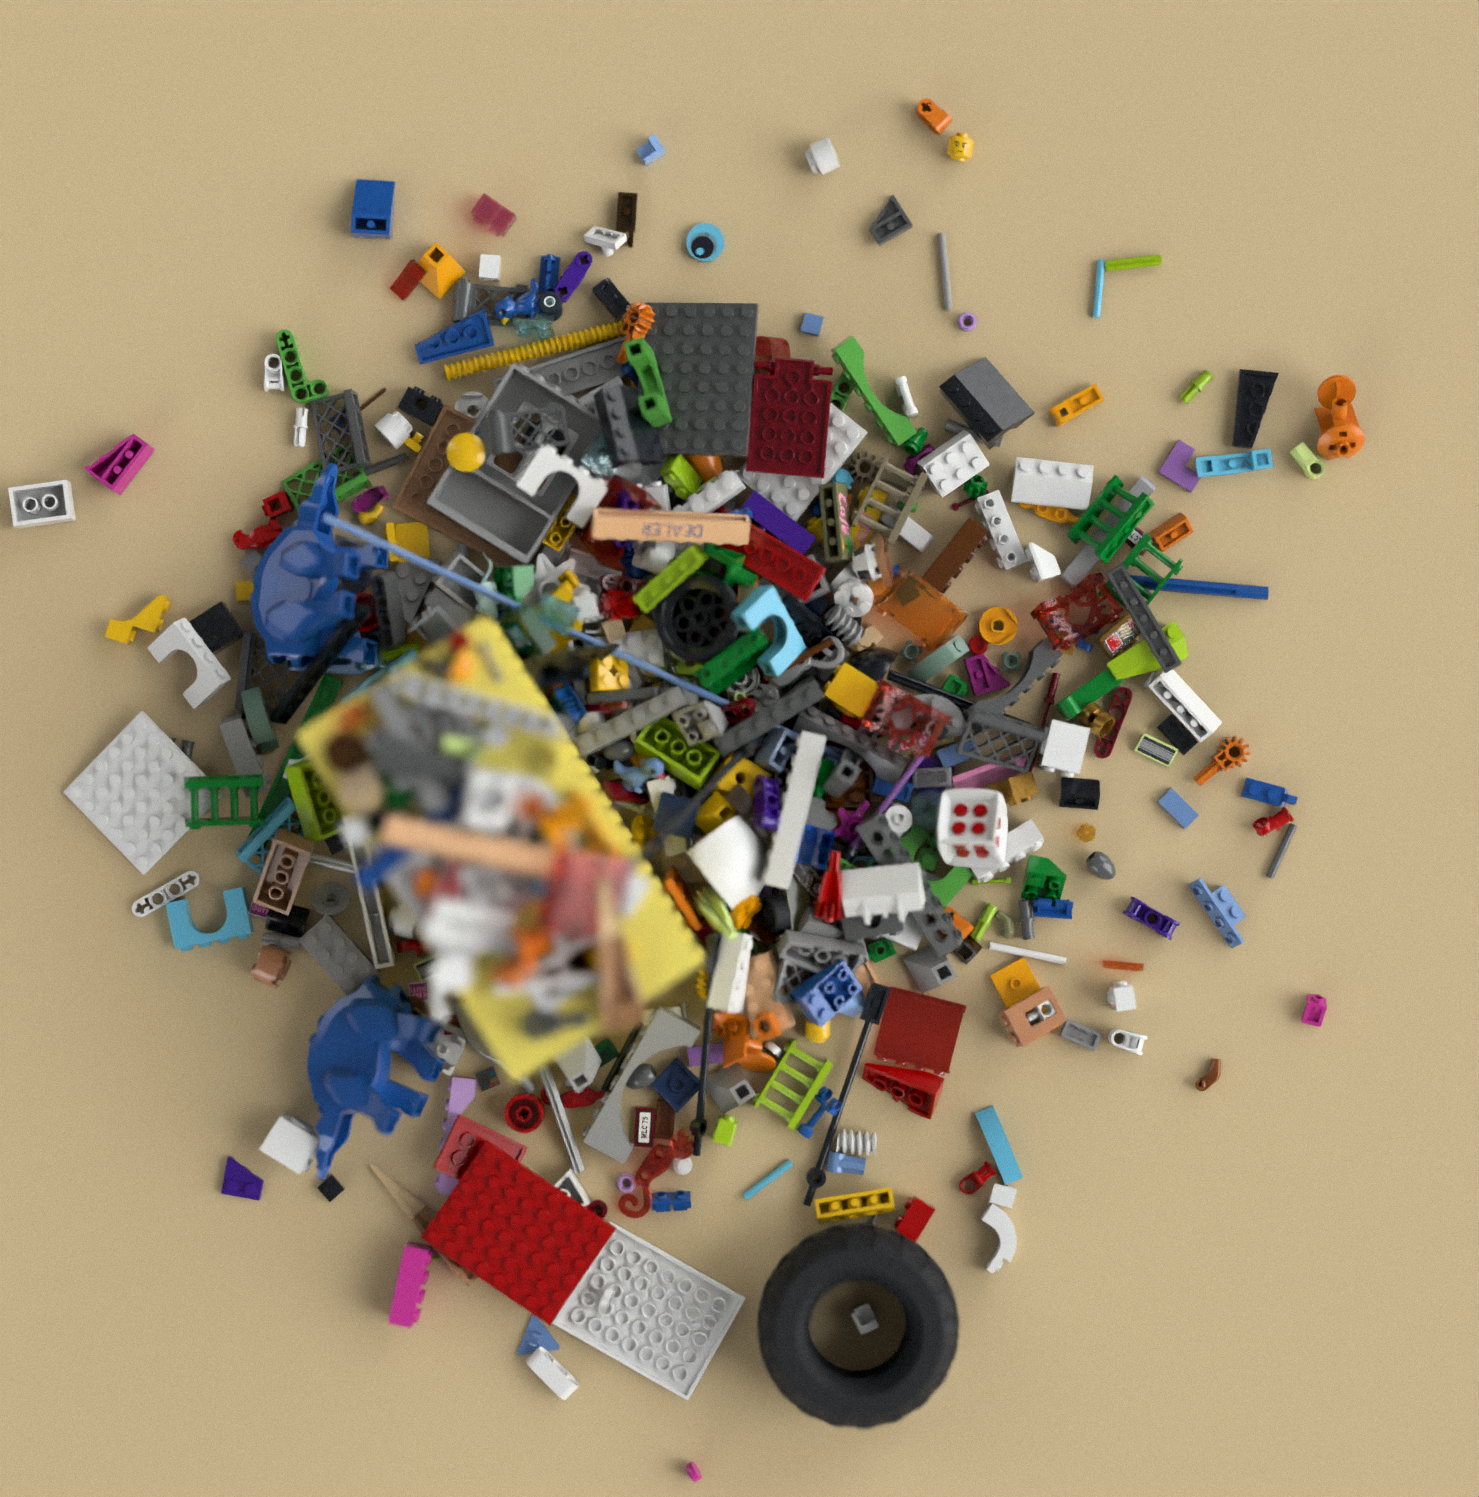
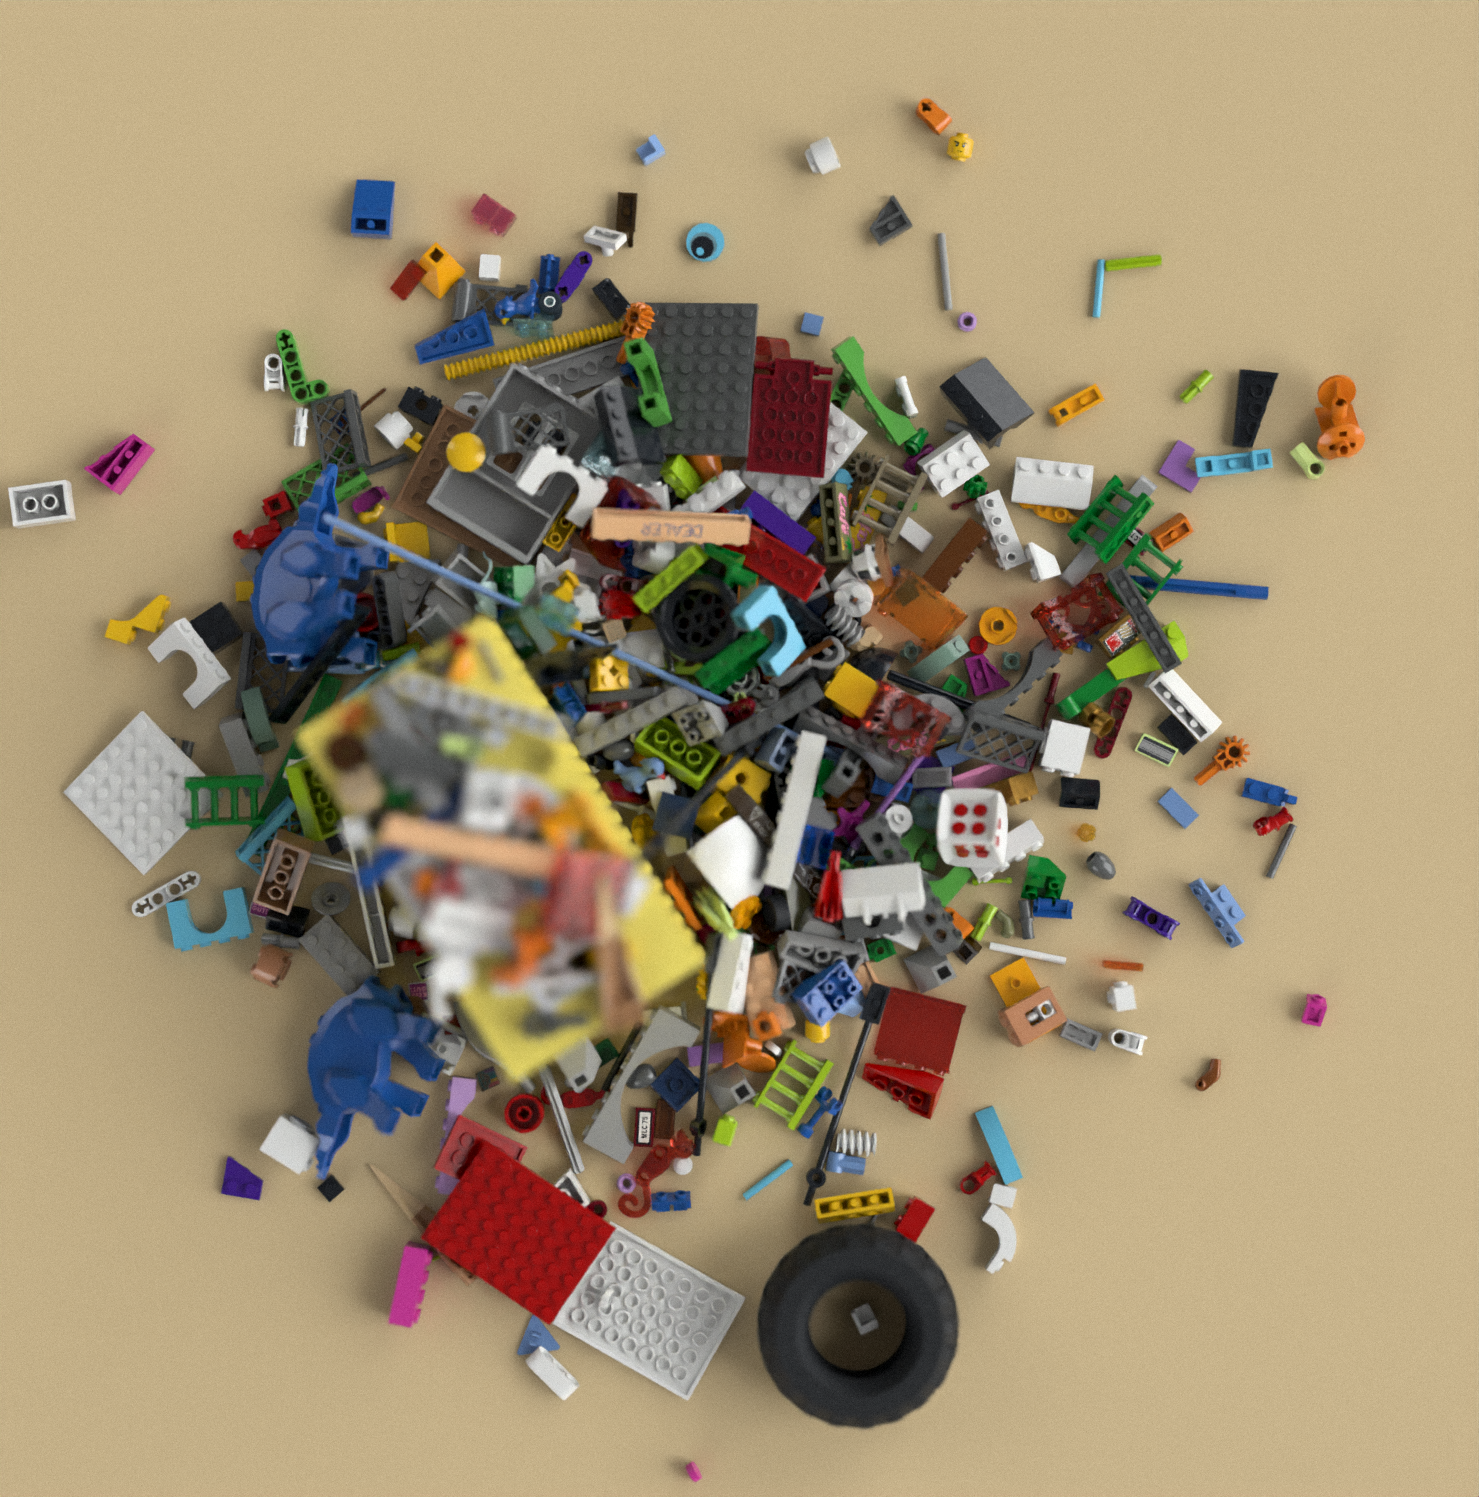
(766, 802): dark purple piece -> none

